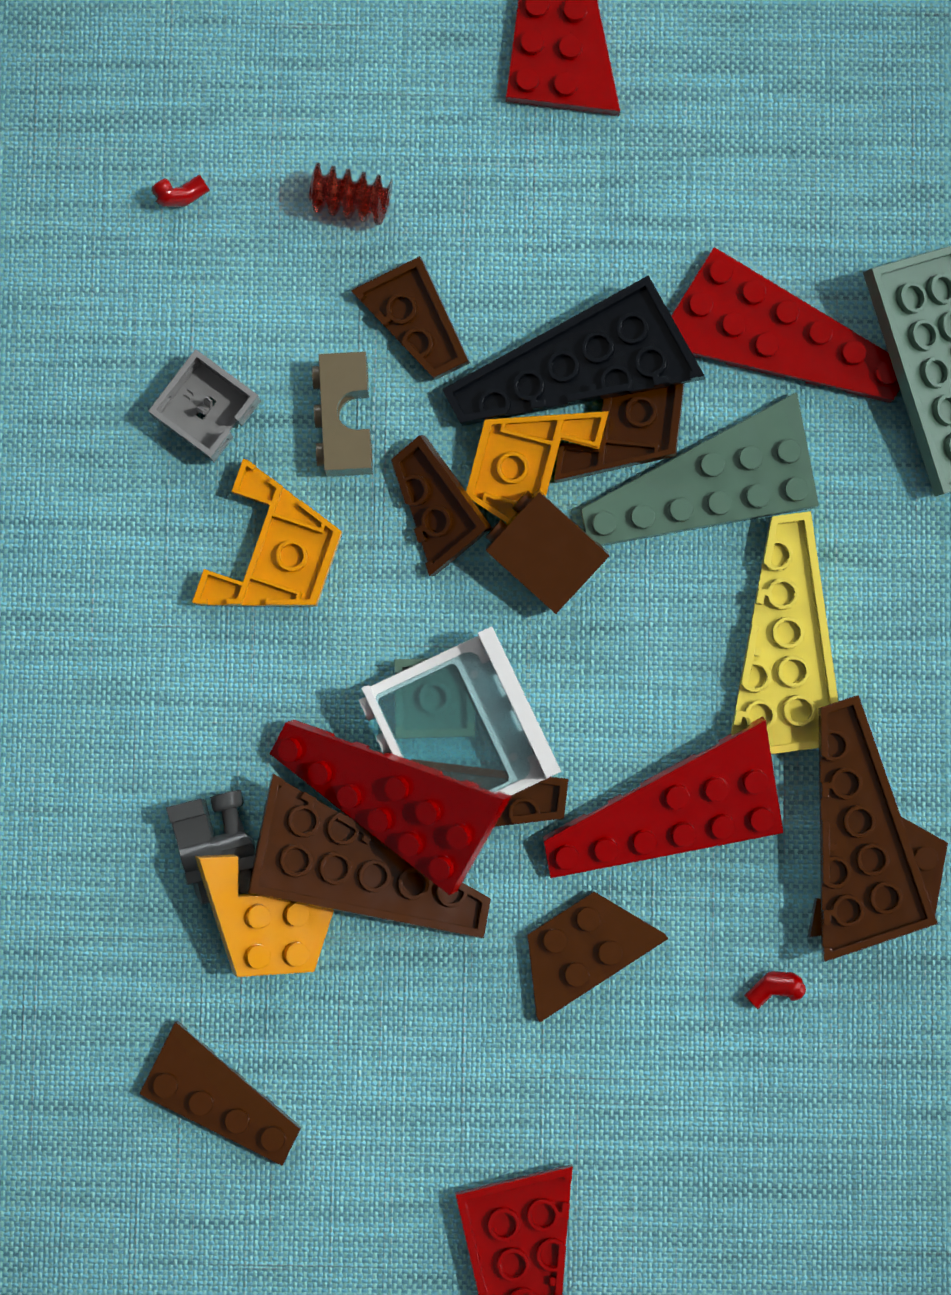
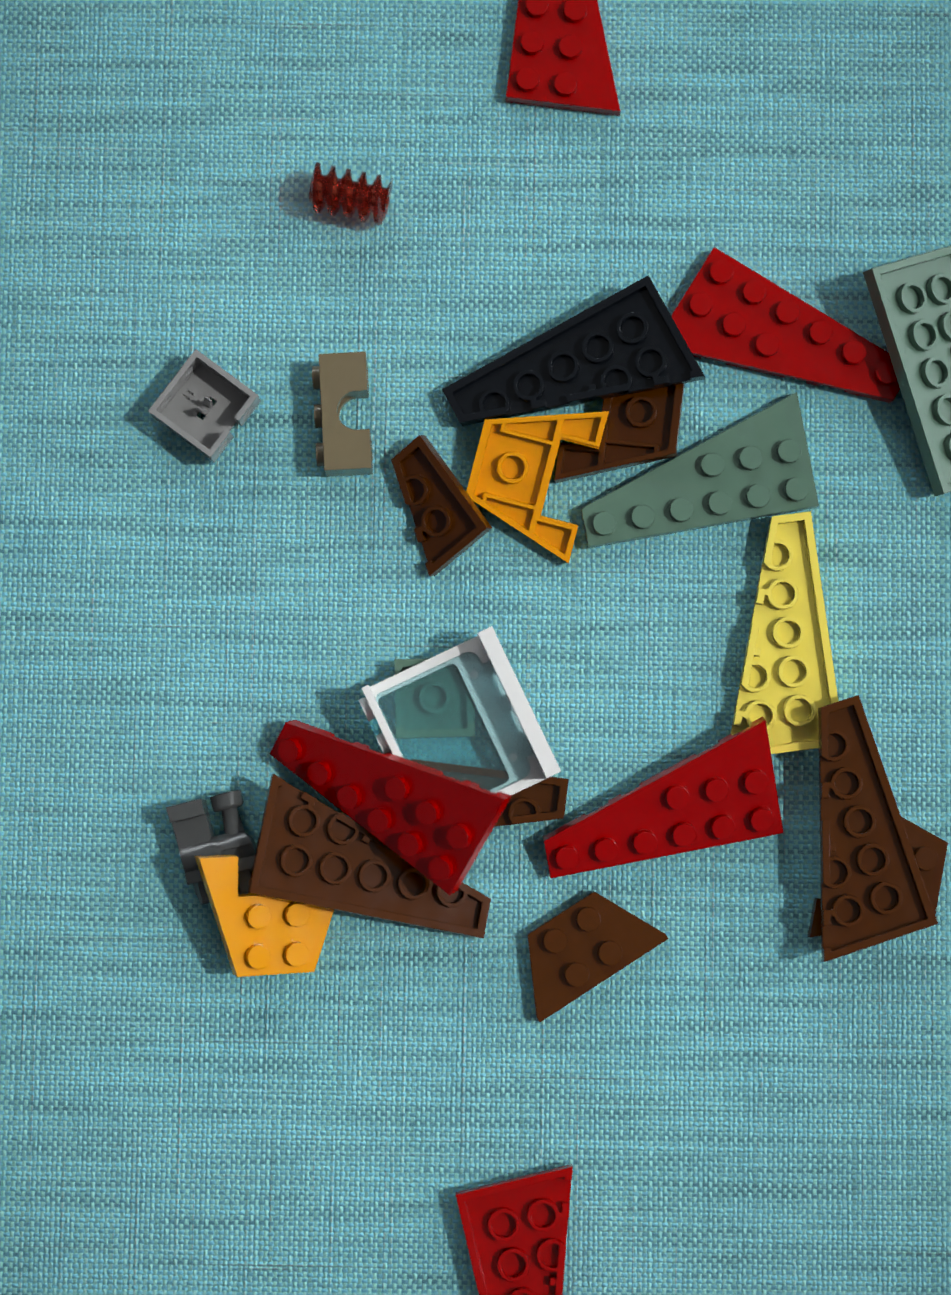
(179, 196): red arm -> none
(209, 1092): reddish brown wing -> none
(288, 557): light orange wing -> none
(416, 316): reddish brown wing -> none
(545, 550): reddish brown panel -> none
(776, 983): red arm -> none

